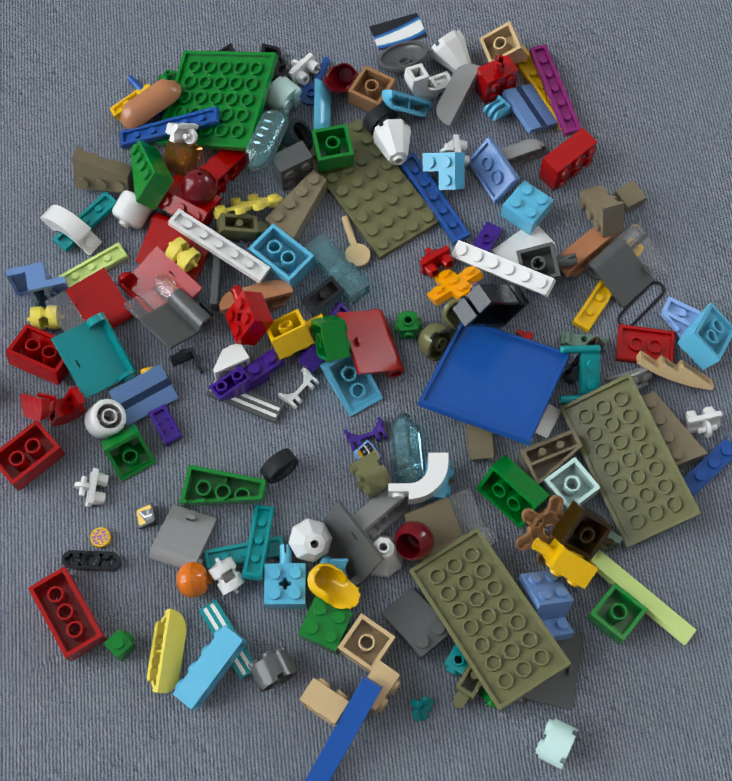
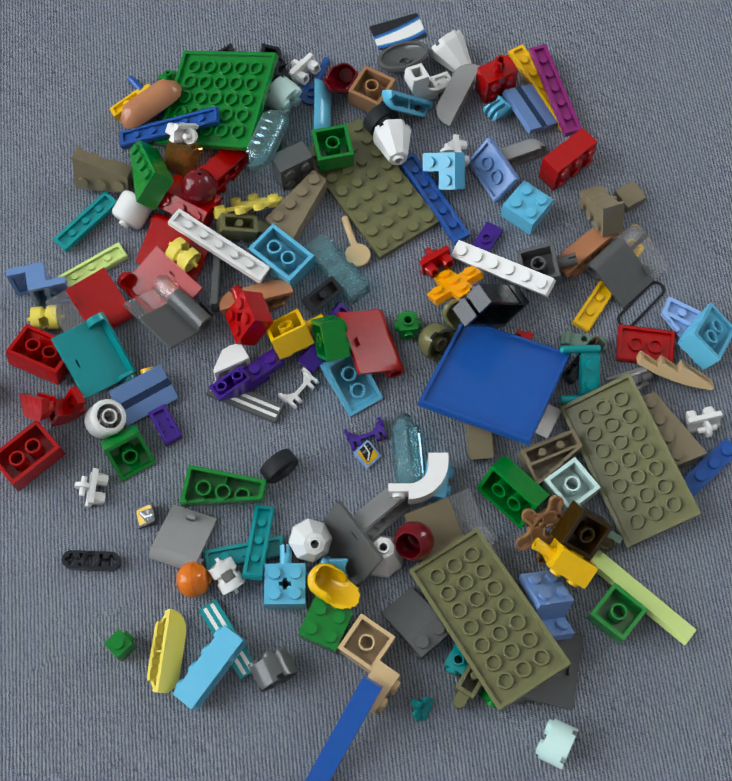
(62, 220): white arch -> none
(67, 614): red brick -> none
(100, 537): yellow tile -> none
(185, 355): black bracket -> none
(302, 131): black tyre -> none
(324, 701): tan brick -> none
(370, 474): olive brick -> none
(503, 42): tan brick -> none
(521, 241): white sticker -> none

